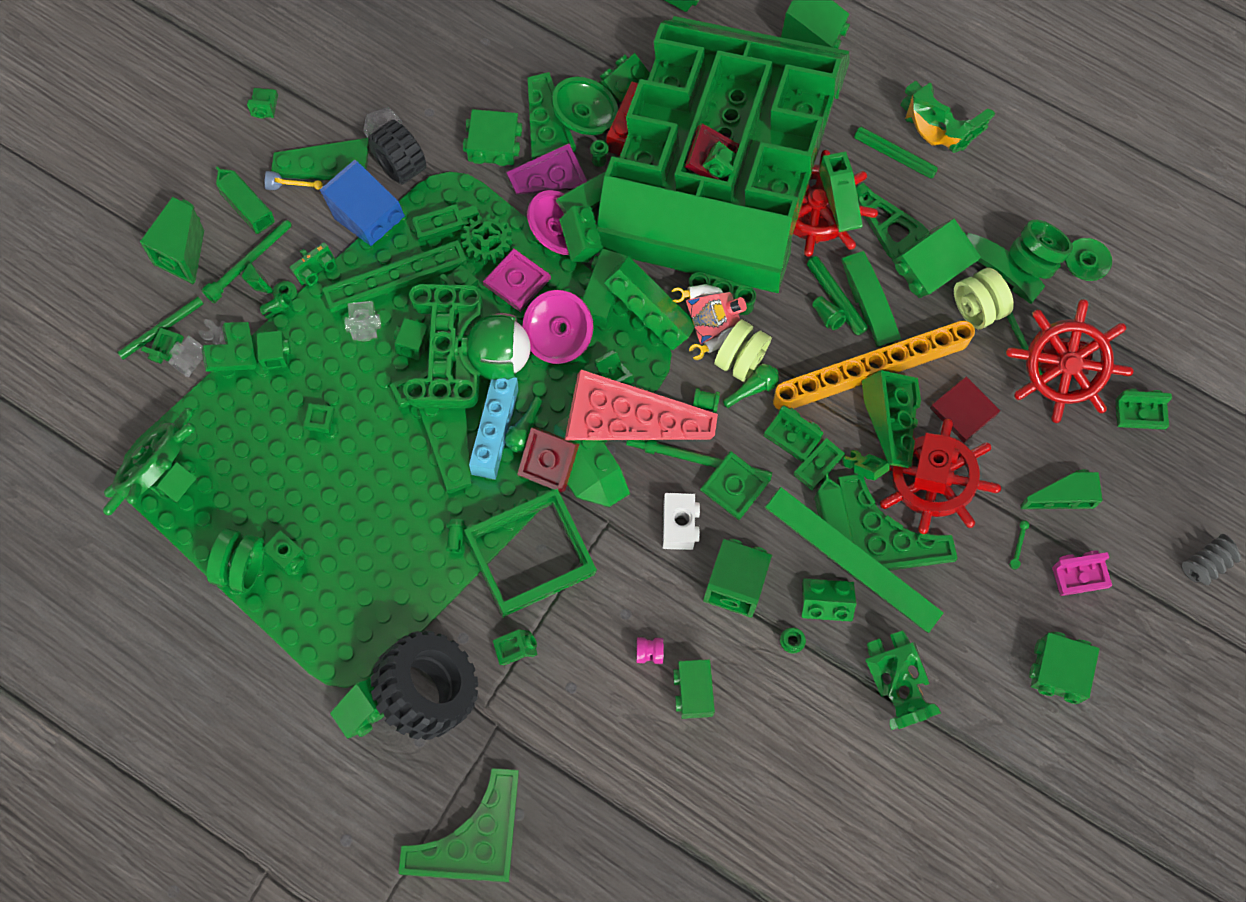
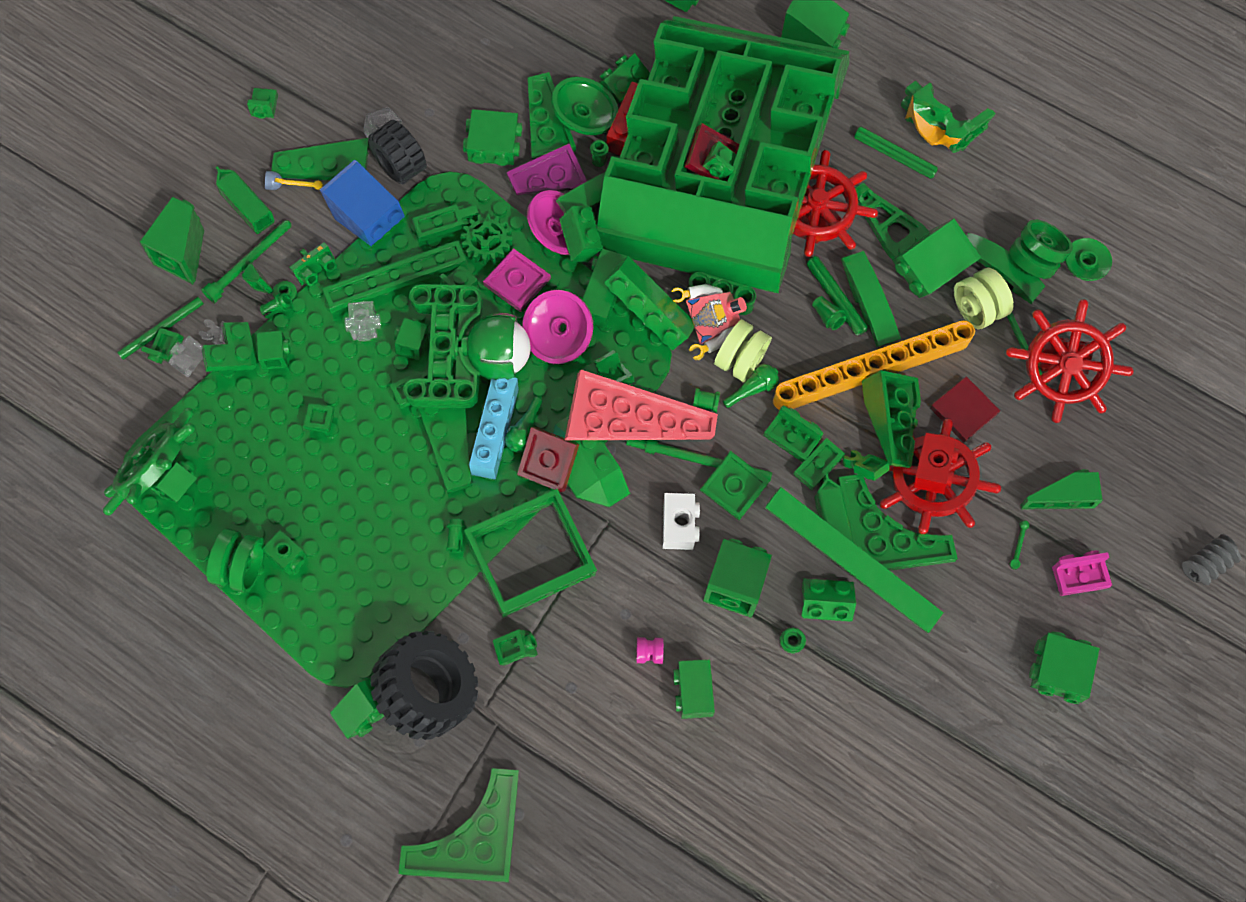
(841, 190): slope -> none
(896, 663): green hips -> none
(1143, 409): green bracket -> none

